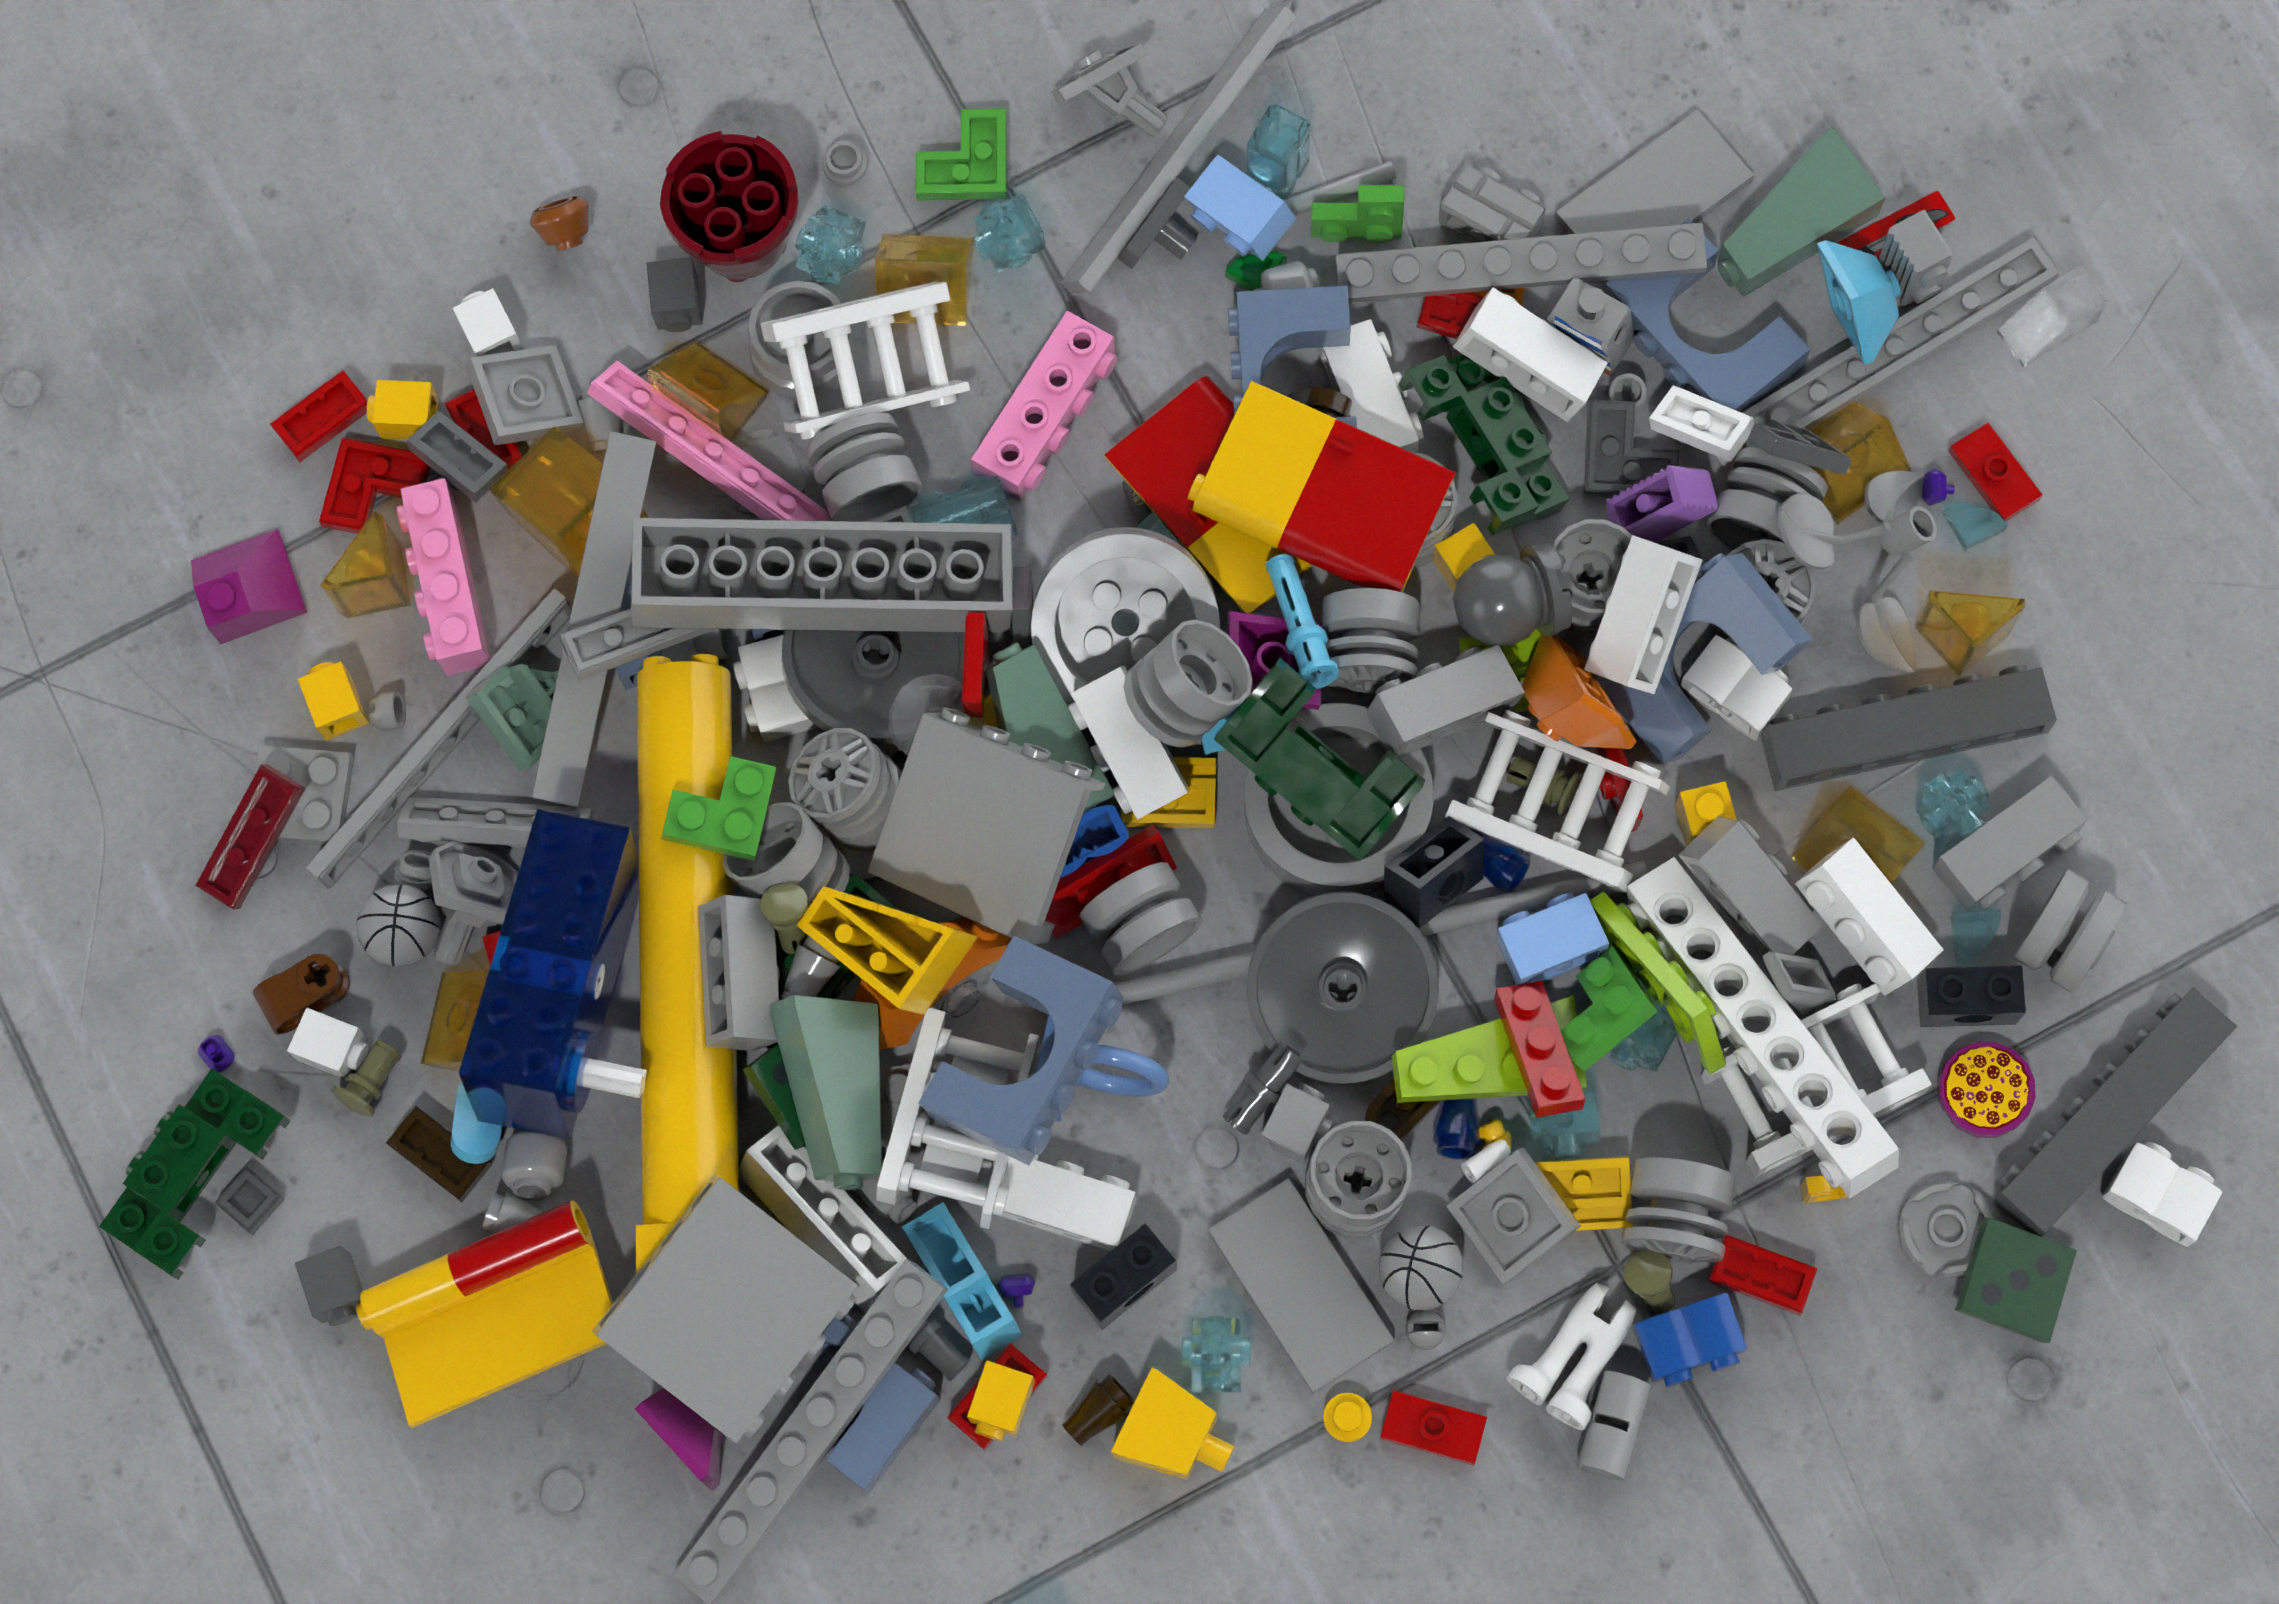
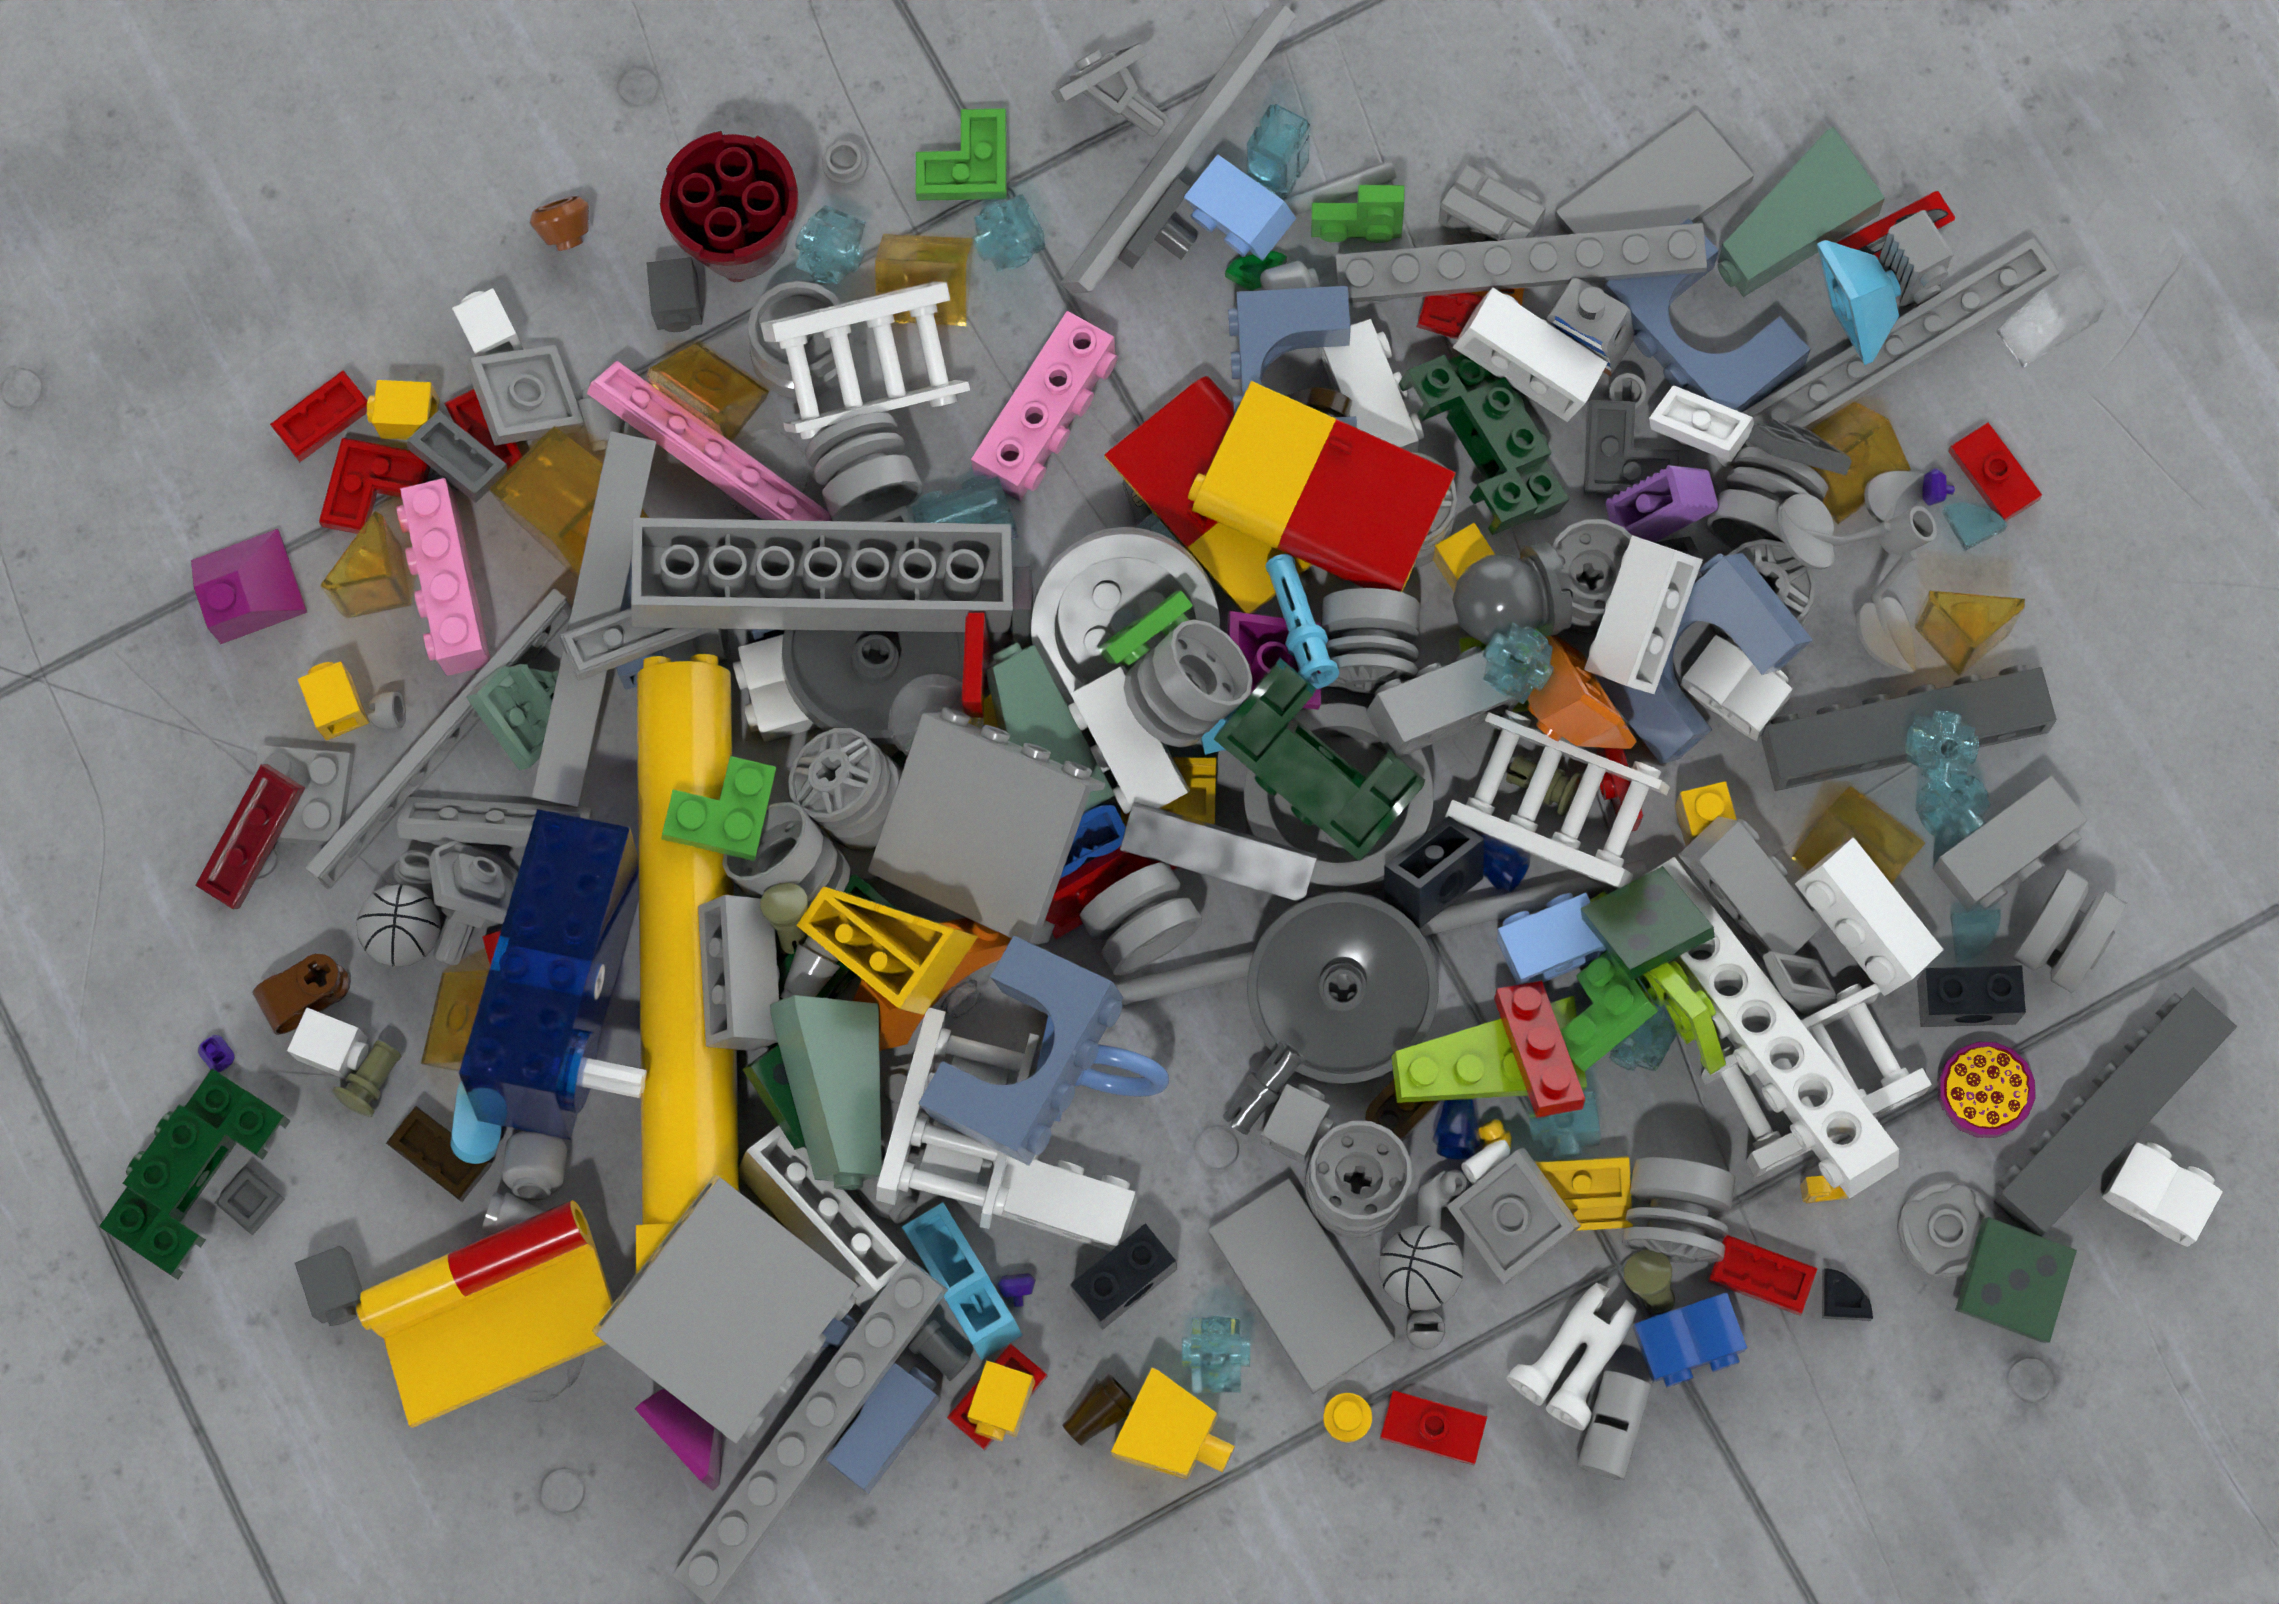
(1130, 641): none -> bright green plate
(1218, 852): none -> tile
(1437, 1194): none -> light grey arm
(1518, 662): none -> clear light blue brick
(1647, 923): none -> tile
(1843, 1298): none -> black tile
(1928, 735): none -> clear light blue brick

